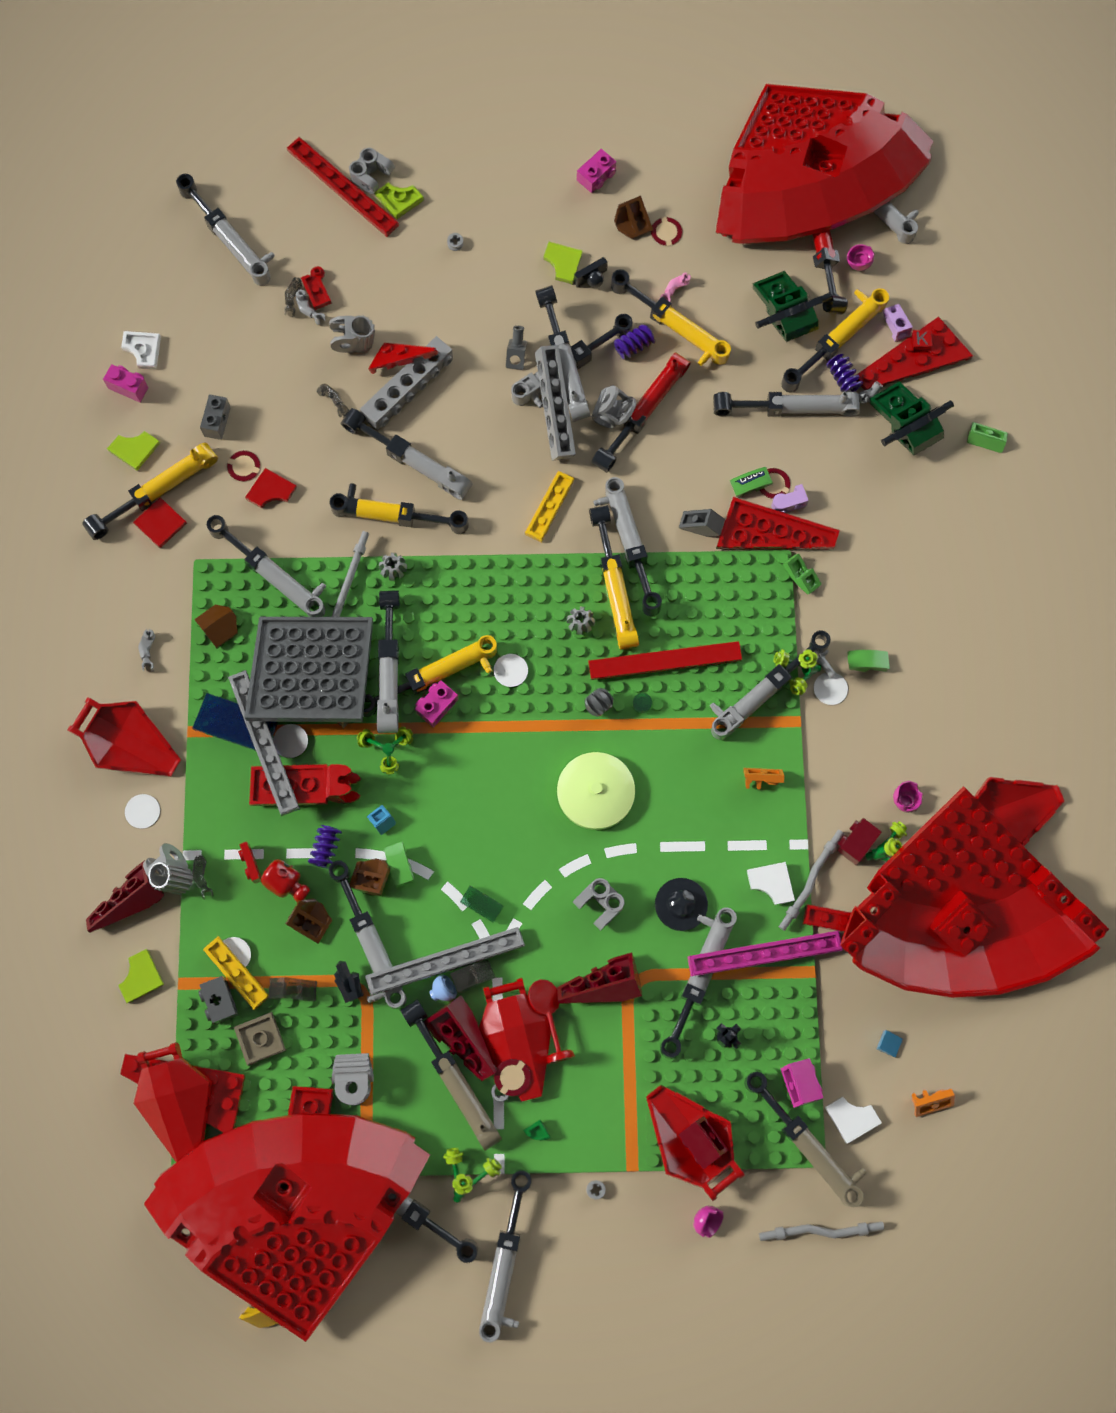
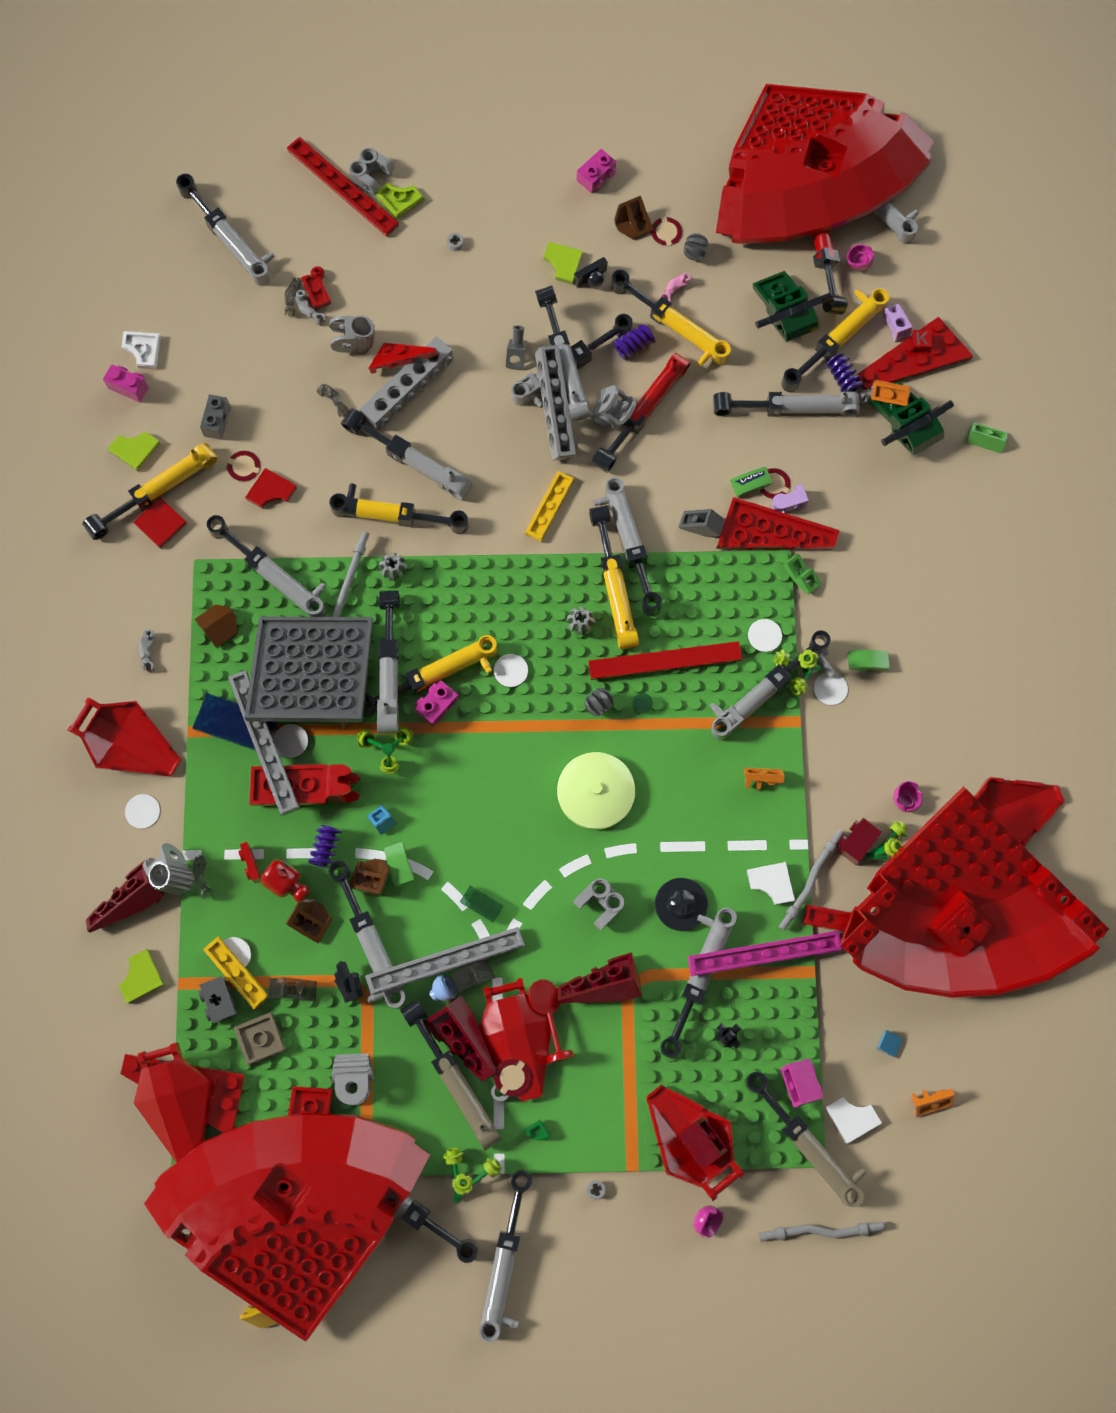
(695, 246): none -> dark grey piece
(765, 635): none -> white sticker
(890, 393): none -> orange plate

